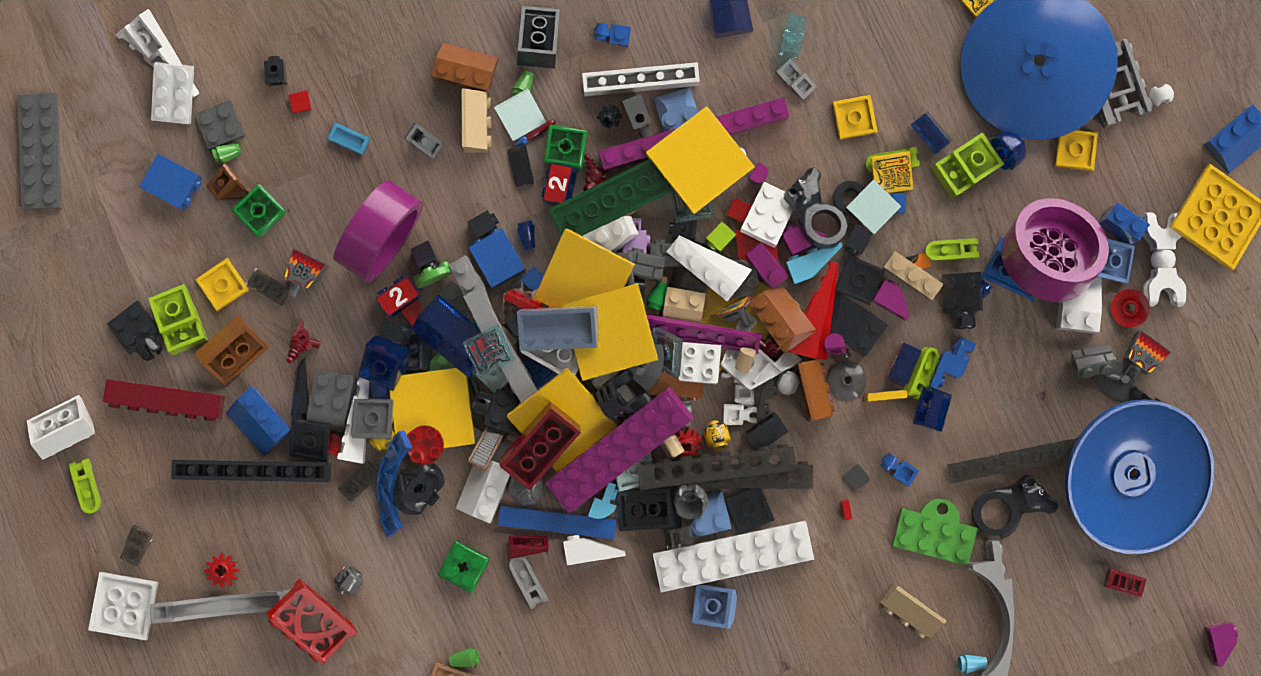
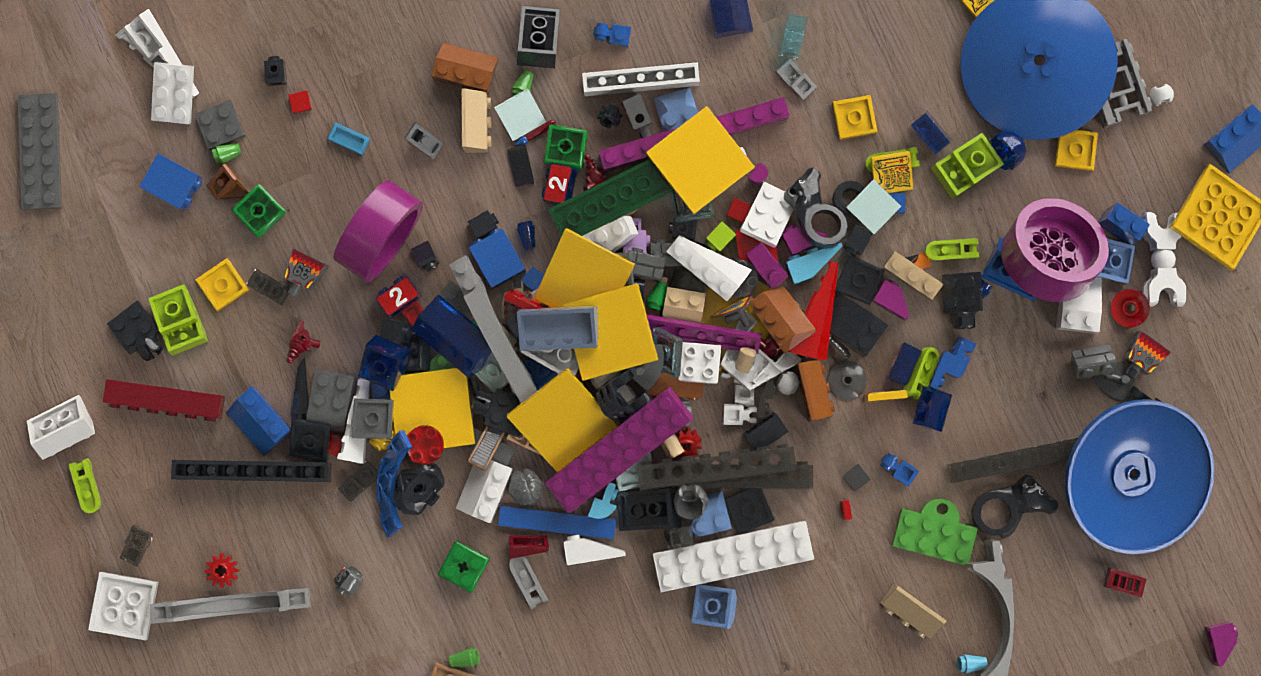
(231, 350): dark orange slope -> none
(308, 597): red fence -> none
(430, 276): bright green tile -> none
(489, 351): clear light blue tile -> none
(539, 445): dark red brick -> none
(716, 435): yellow head -> none
(835, 344): magenta brick -> none

